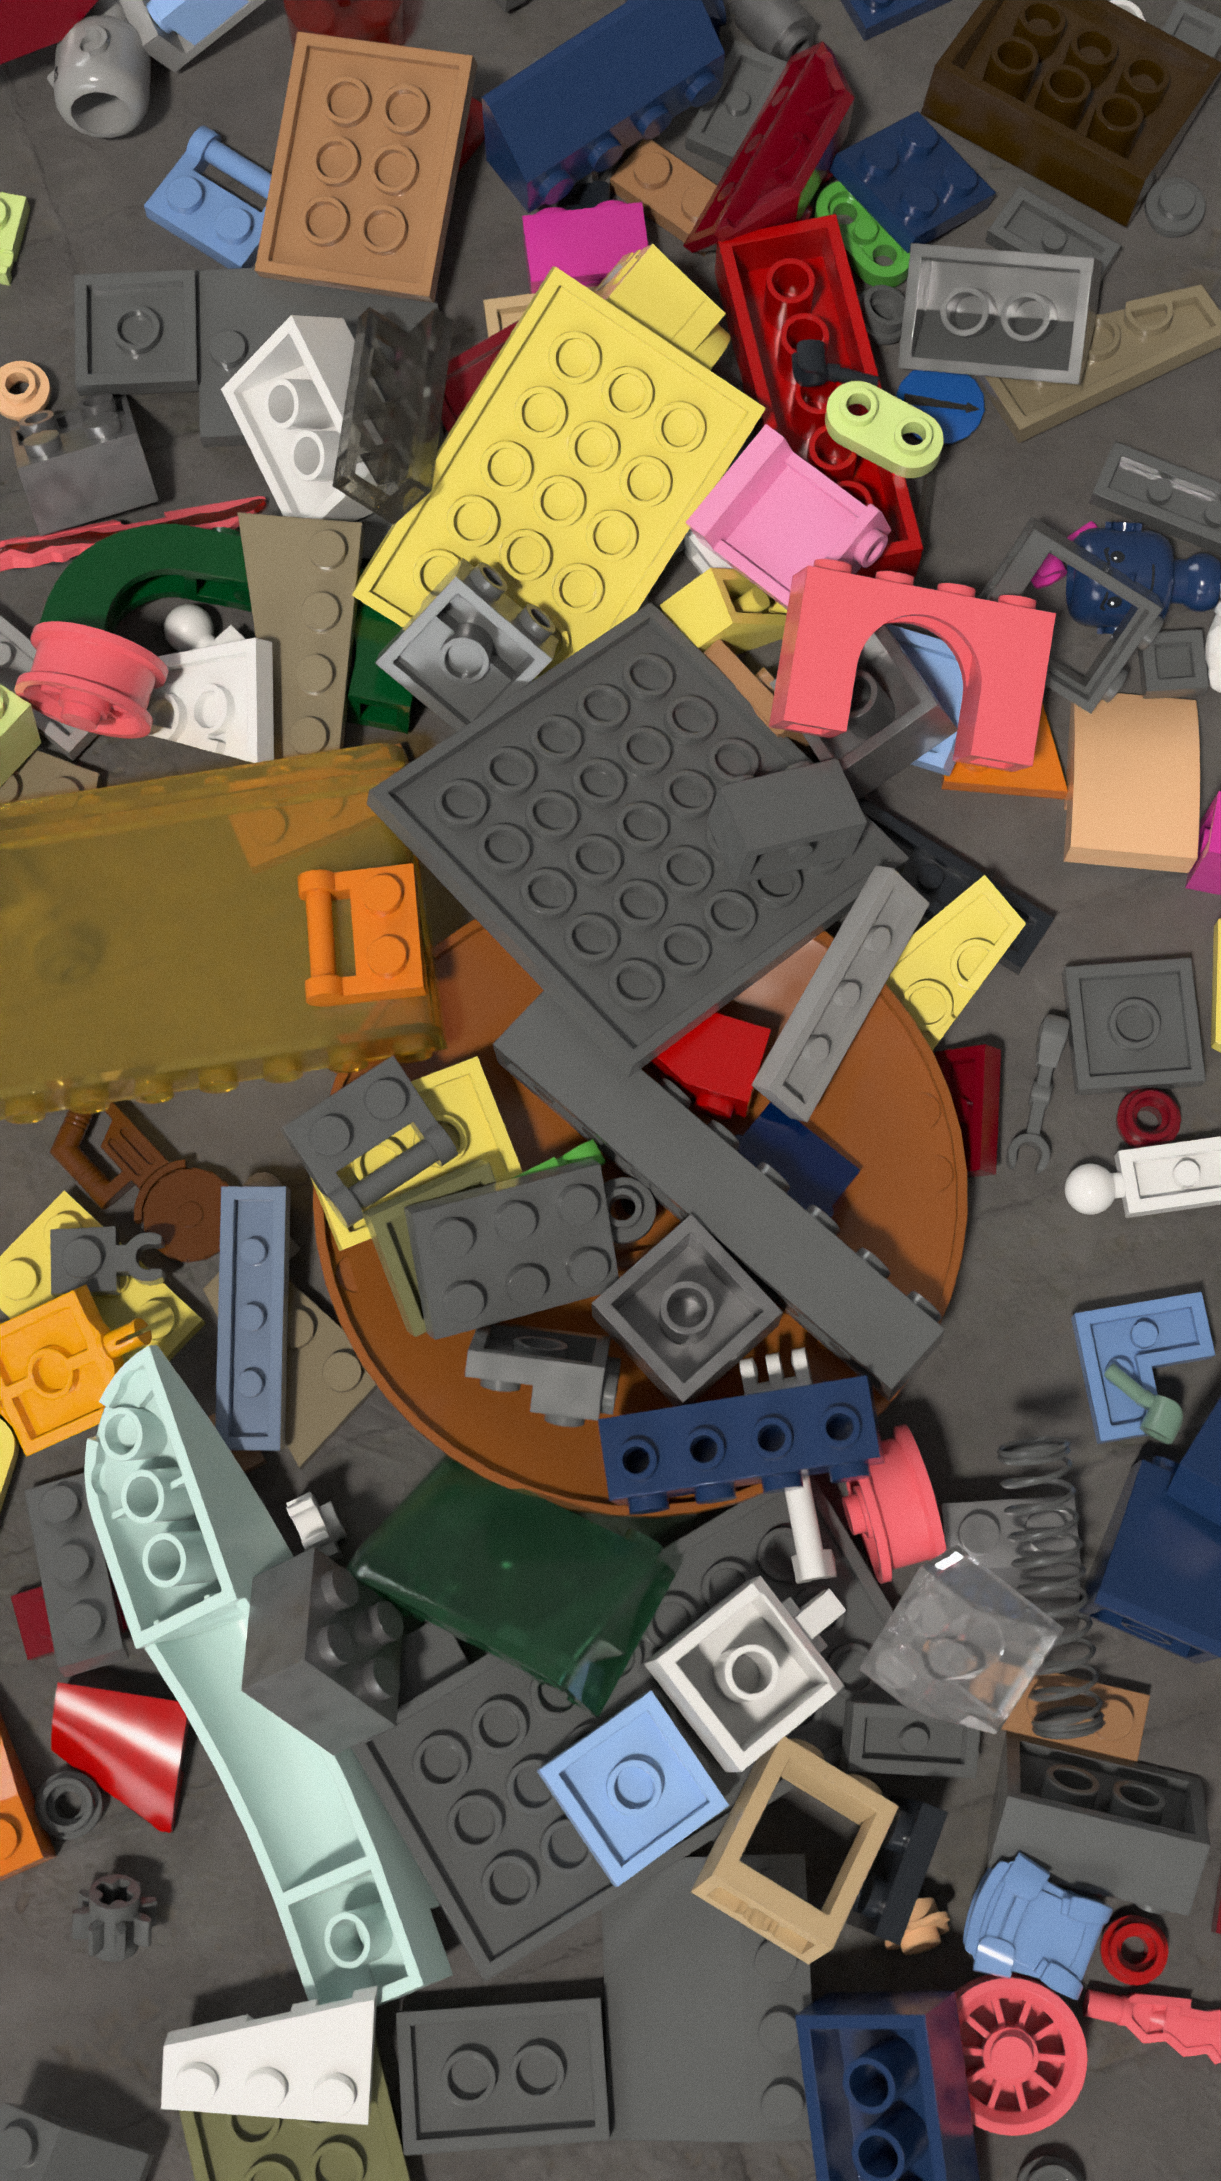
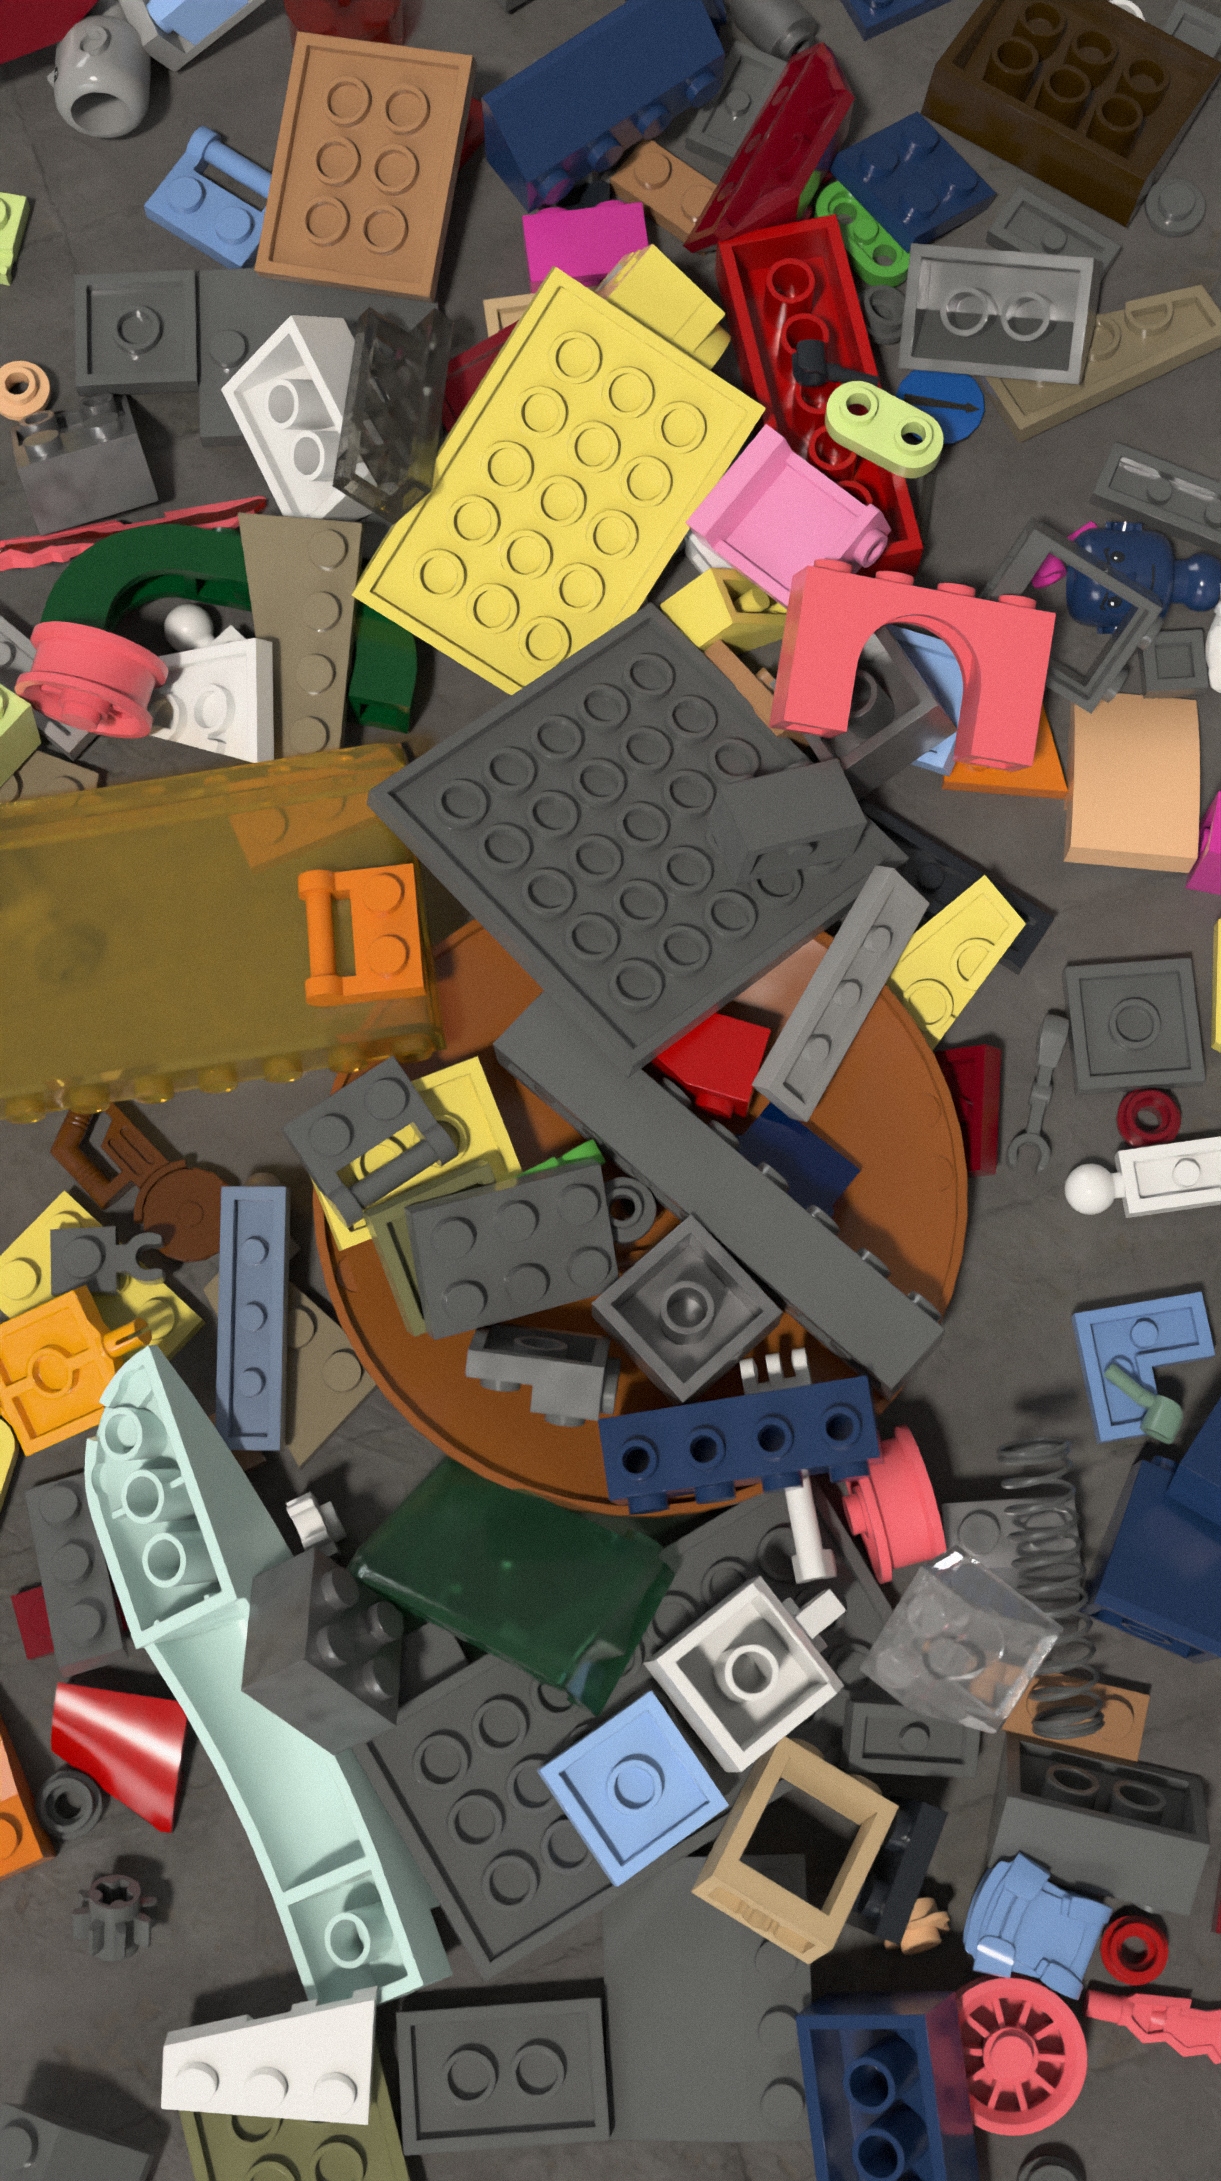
(469, 646): dark grey plate -> none

